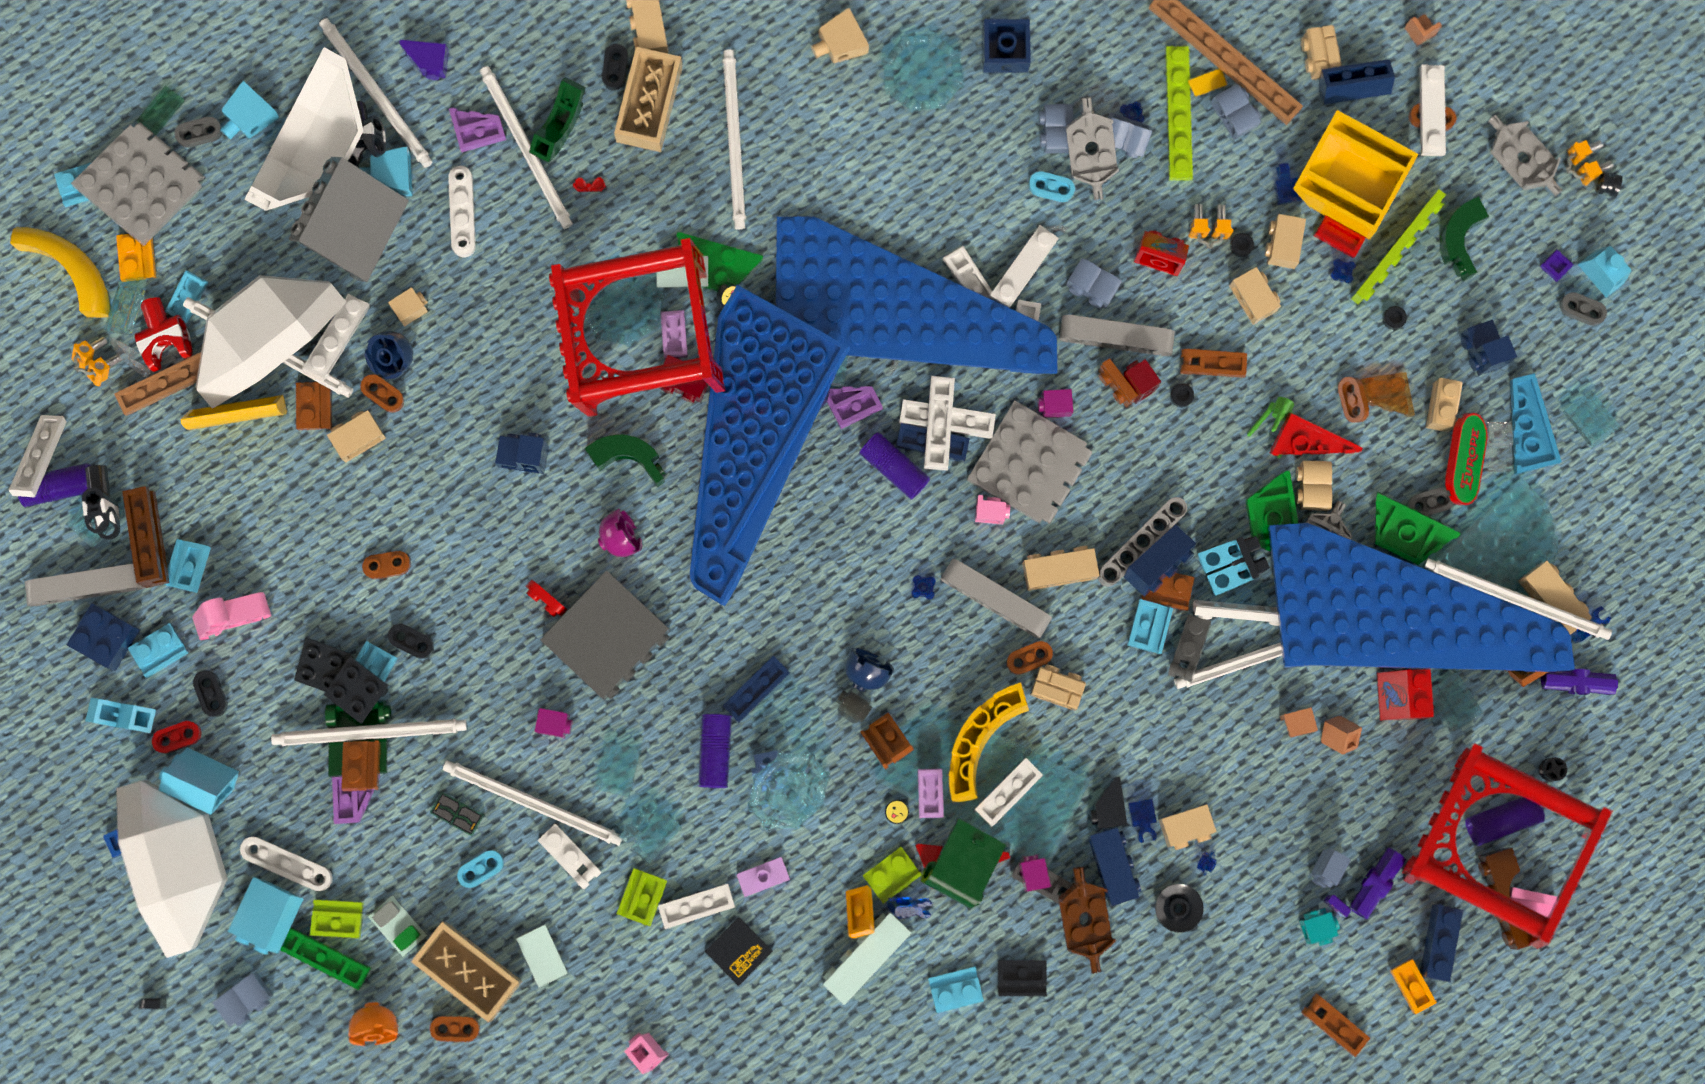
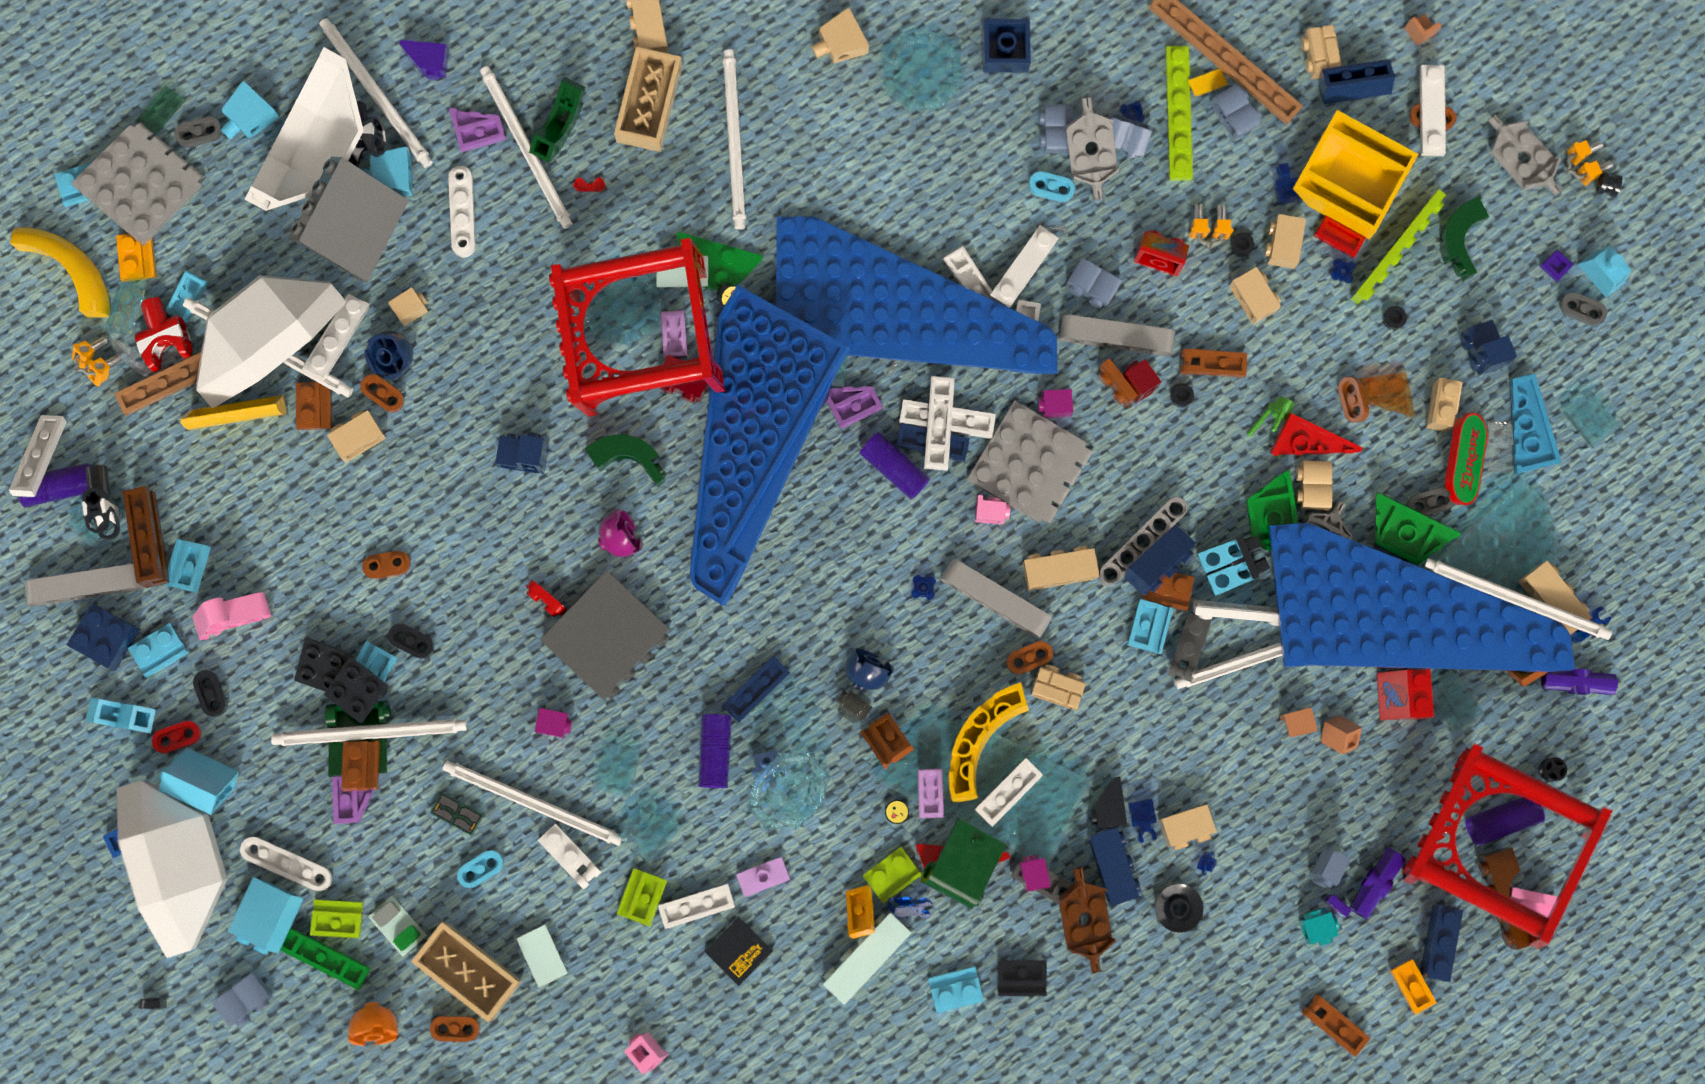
(615, 68): black plate -> none

